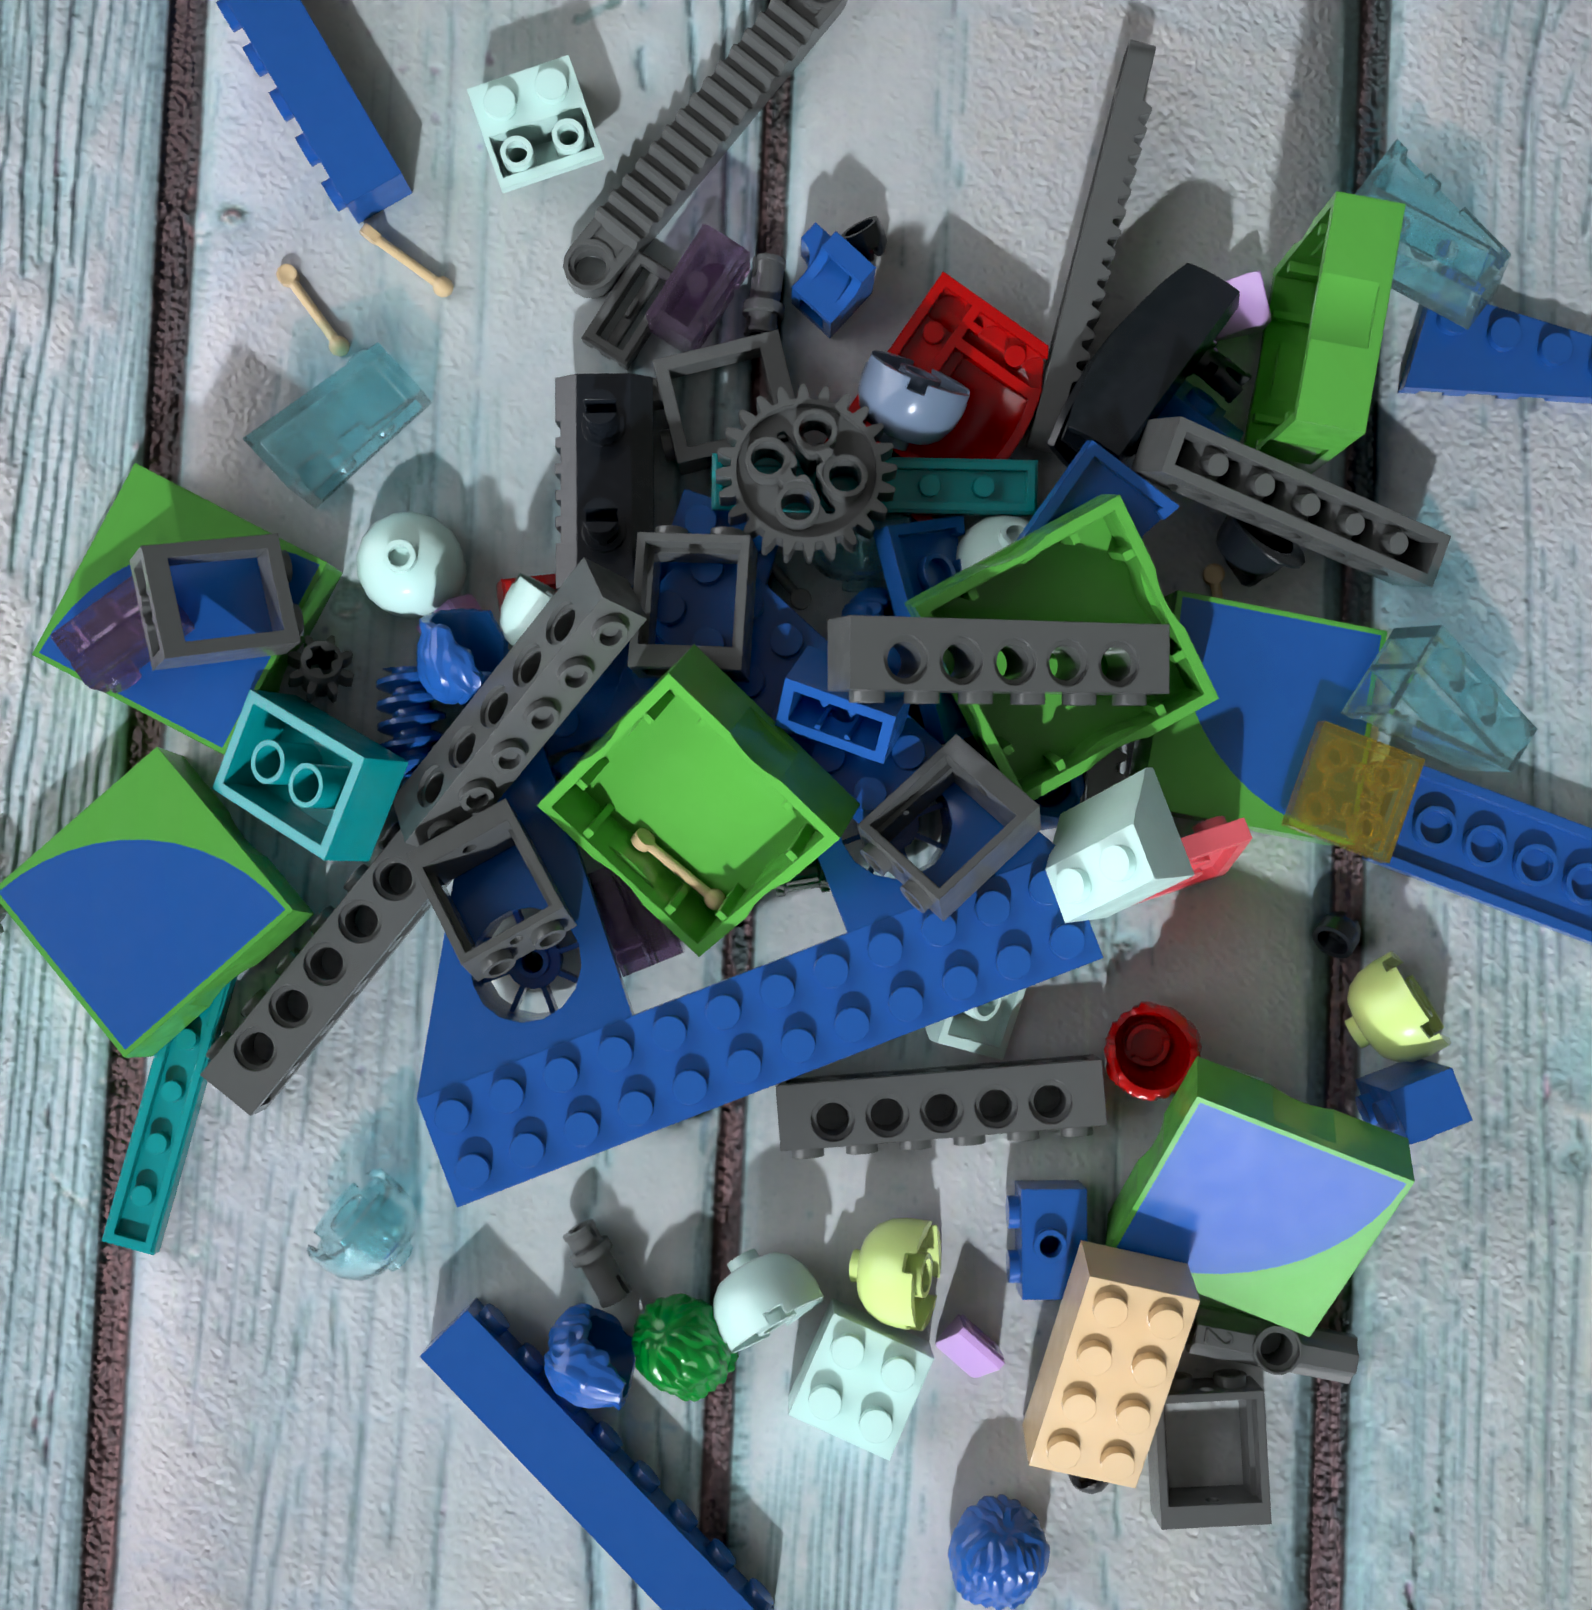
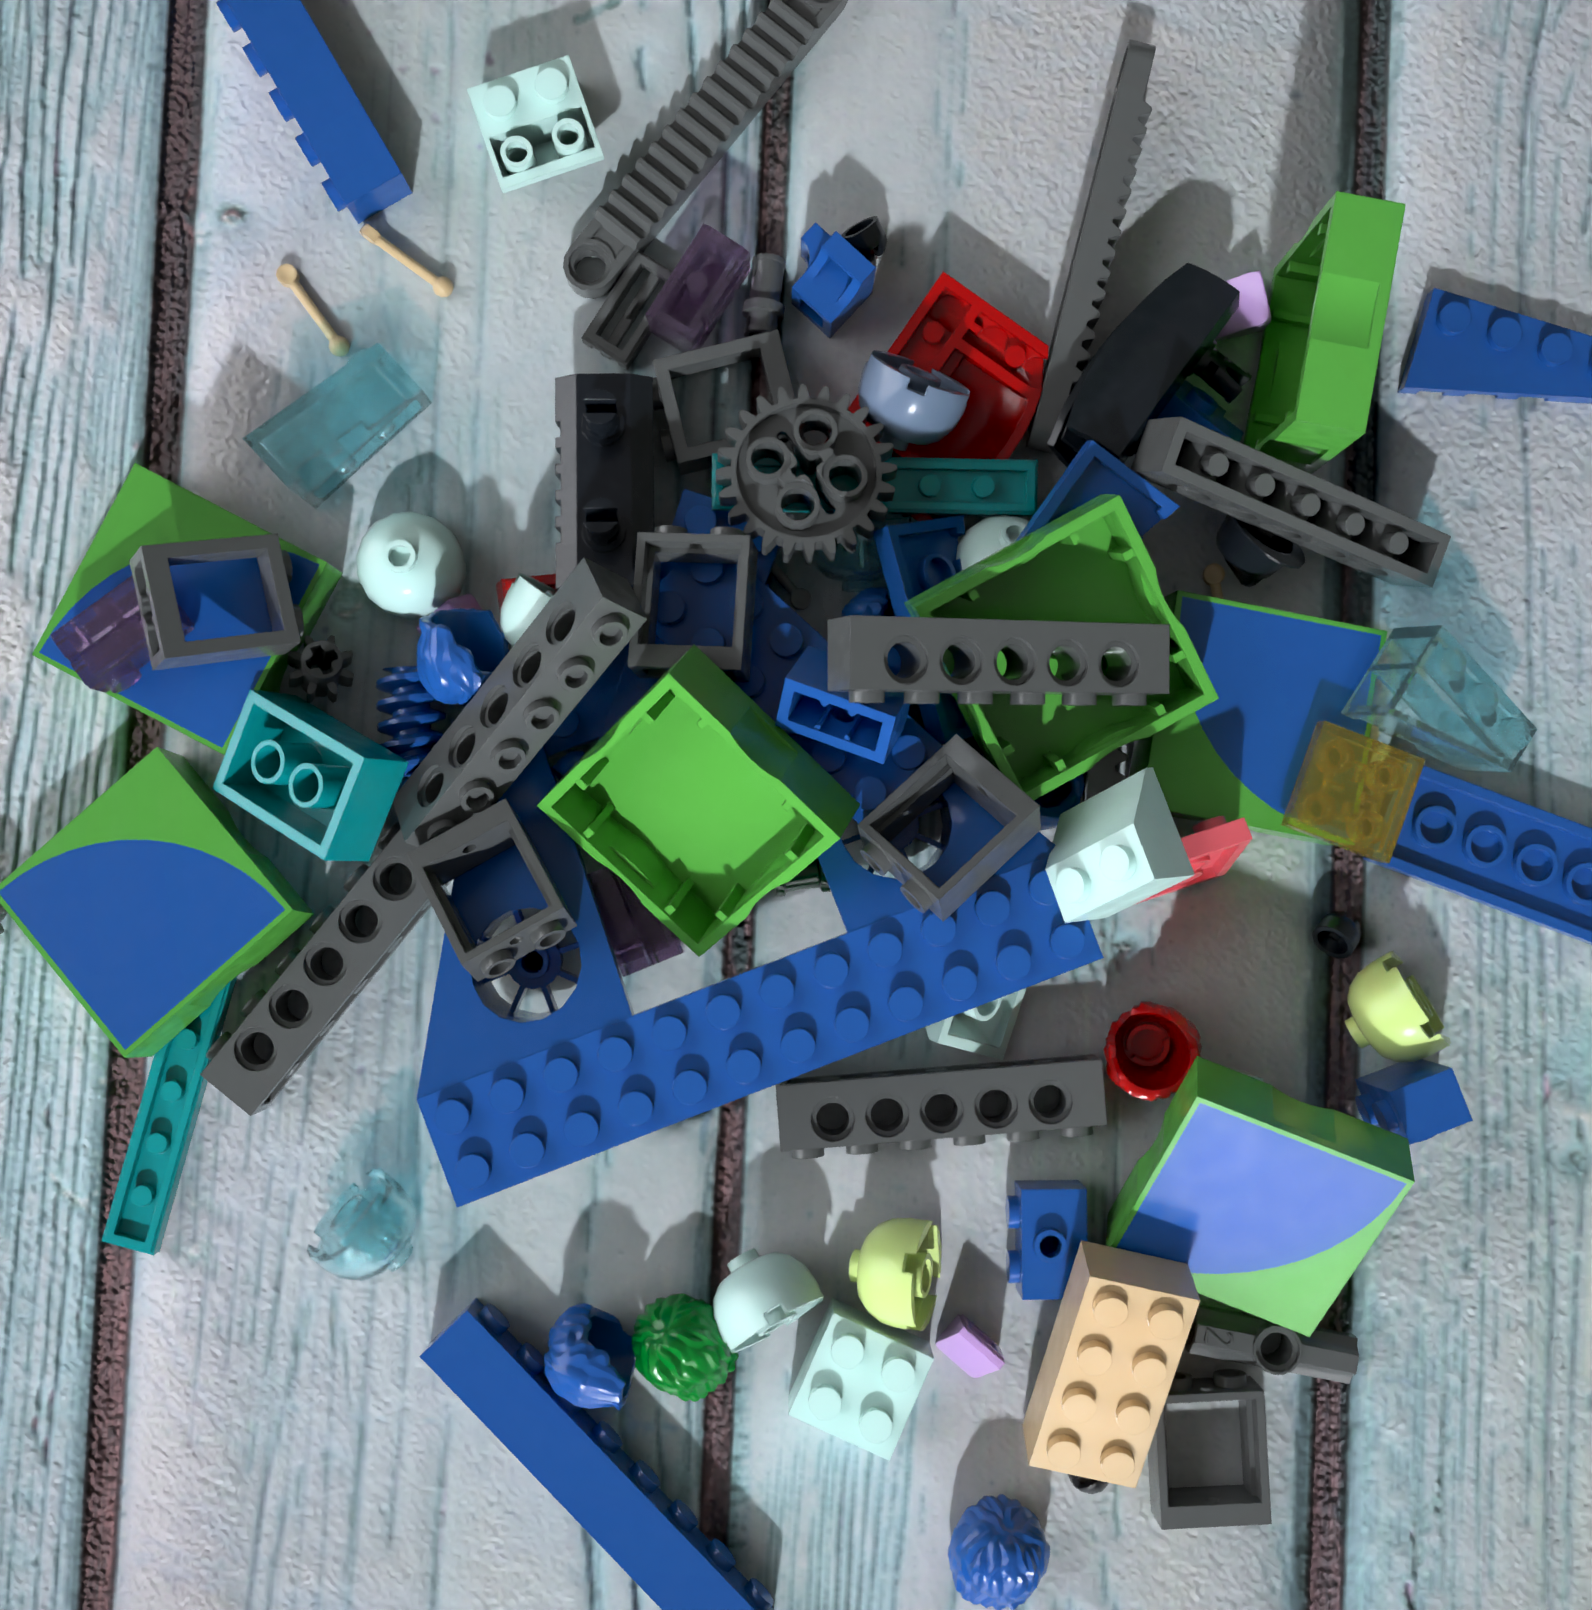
(593, 1256): dark grey pin -> none
(645, 841): tan hinge -> none
(1442, 252): clear light blue wedge -> none

